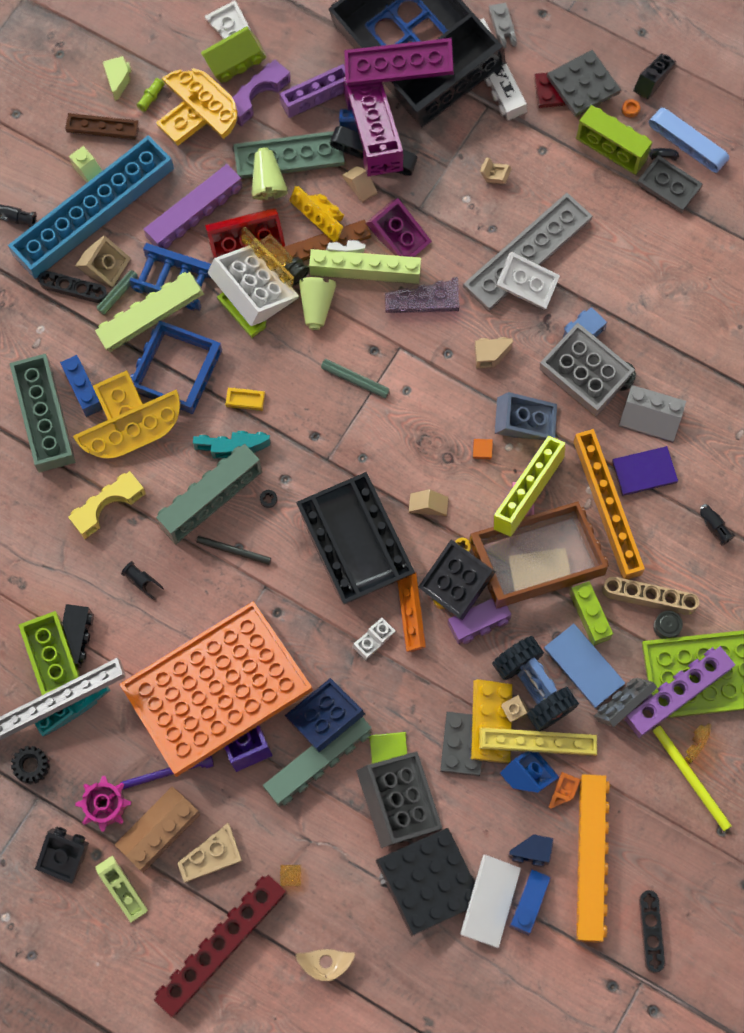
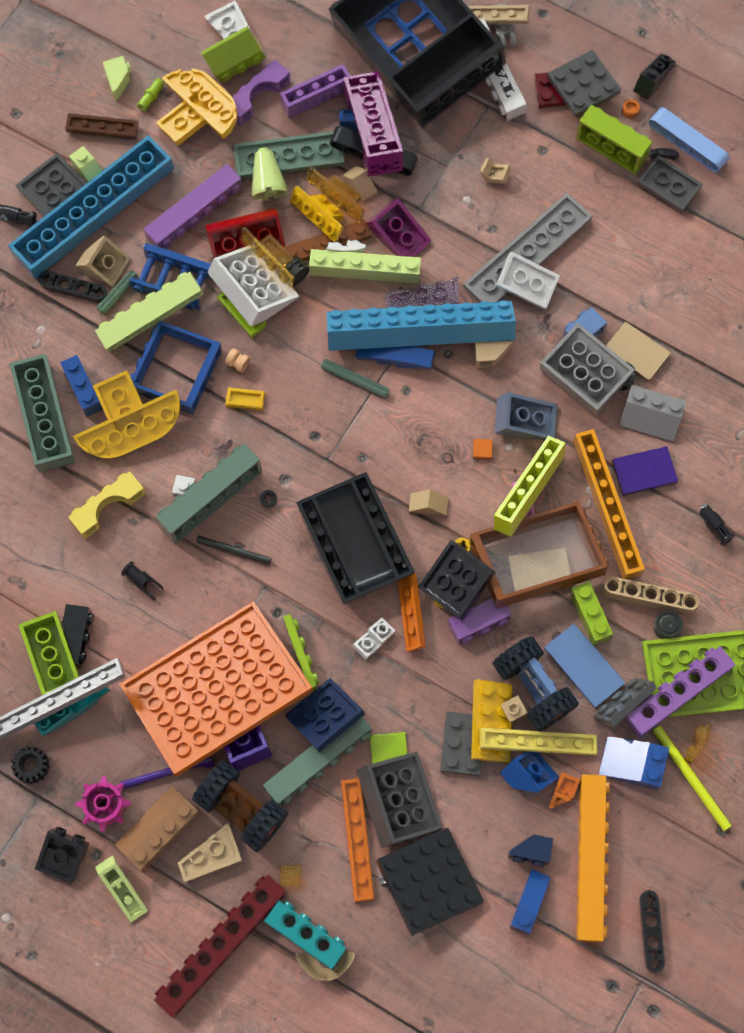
(50, 184): none -> dark grey plate
(181, 484): none -> white plate
(223, 446): teal slope -> none
(237, 360): none -> light nougat wheel
(239, 806): none -> black plate
(298, 645): none -> lime plate
(316, 300): yellowish green cone -> none
(329, 958): none -> teal brick
(338, 192): none -> clear yellow bracket
(357, 840): none -> orange tile
(399, 62): magenta plate -> none
(400, 356): none -> blue slope
(421, 325): none -> dark azure brick
(490, 901): white tile -> none
(502, 14): none -> tan tile
(634, 762): none -> slope
(638, 350): none -> tan tile

